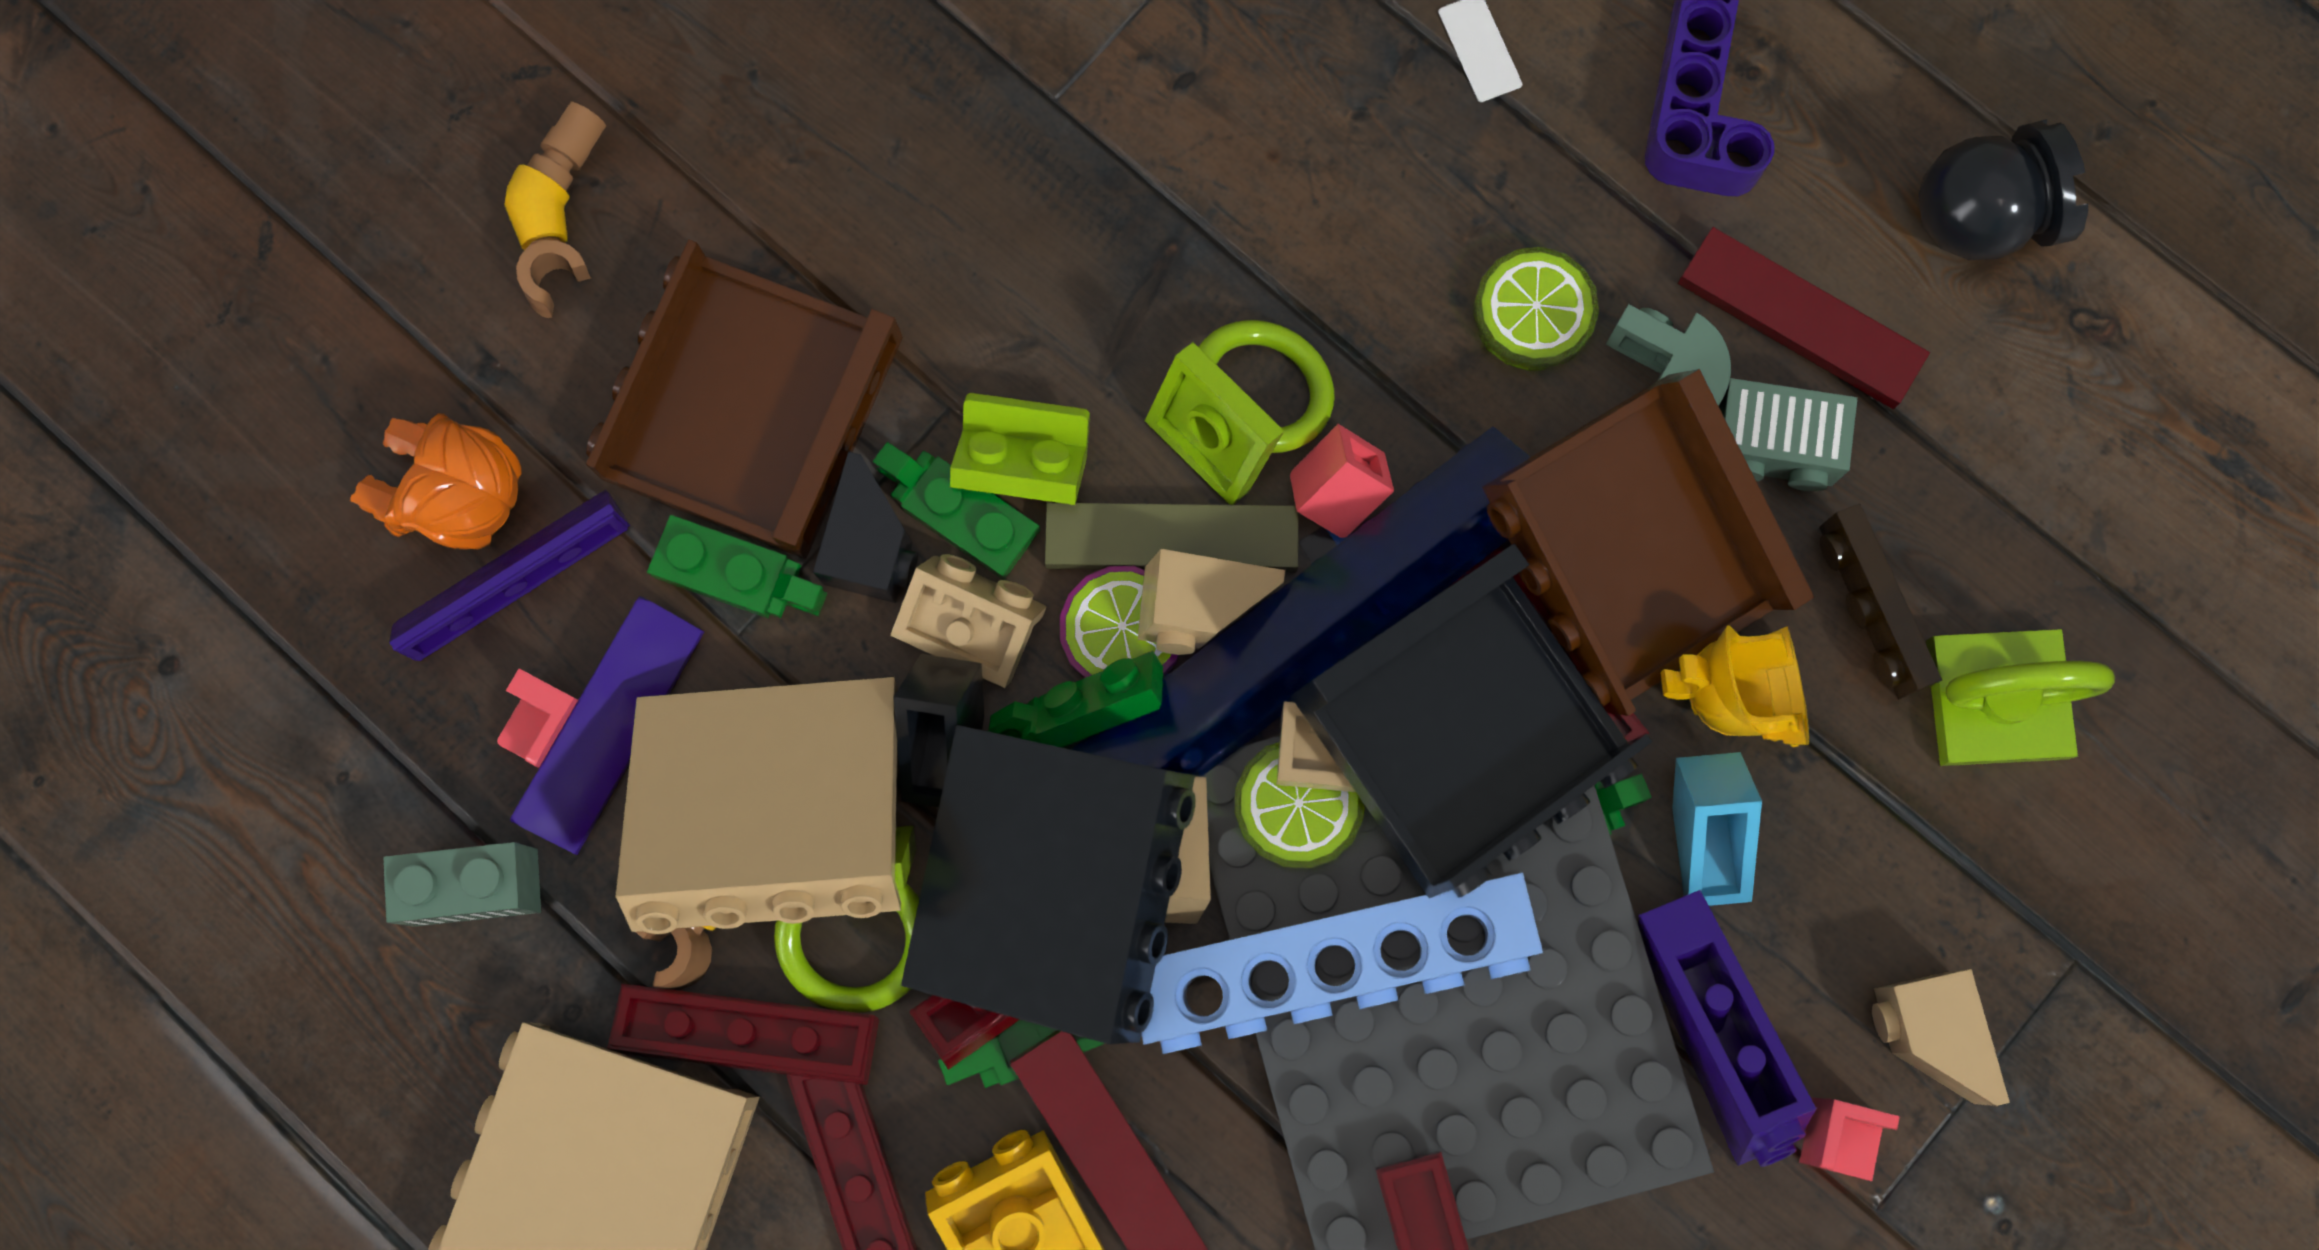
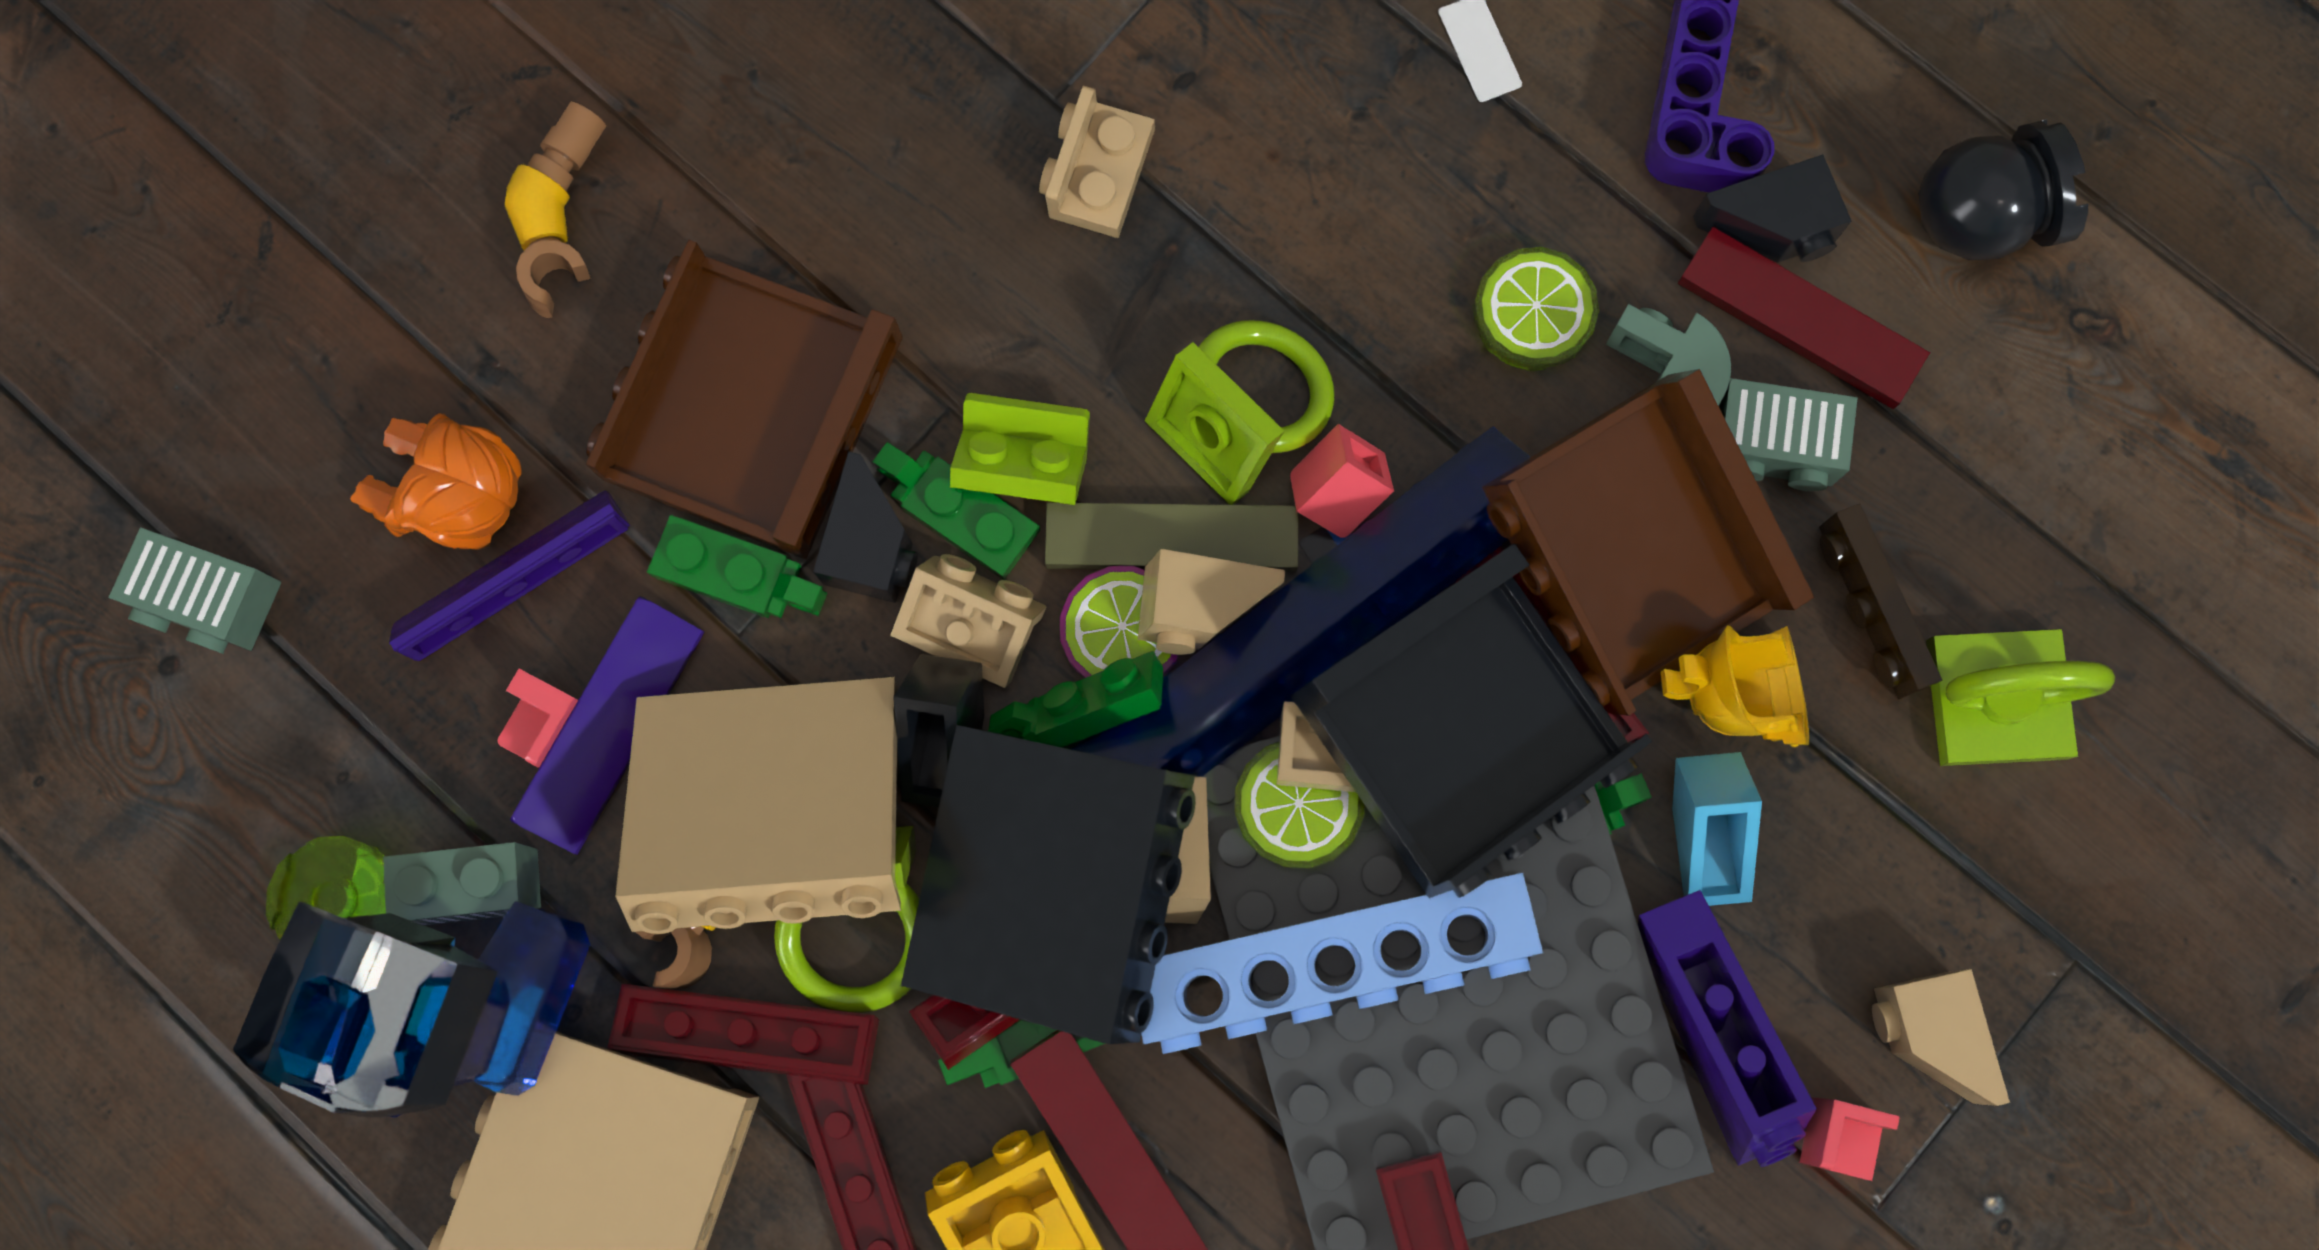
(194, 589): none -> sand green brick
(330, 875): none -> clear neon green tile
(395, 1015): none -> clear blue piece
(1096, 165): none -> tan bracket
(1780, 212): none -> black slope

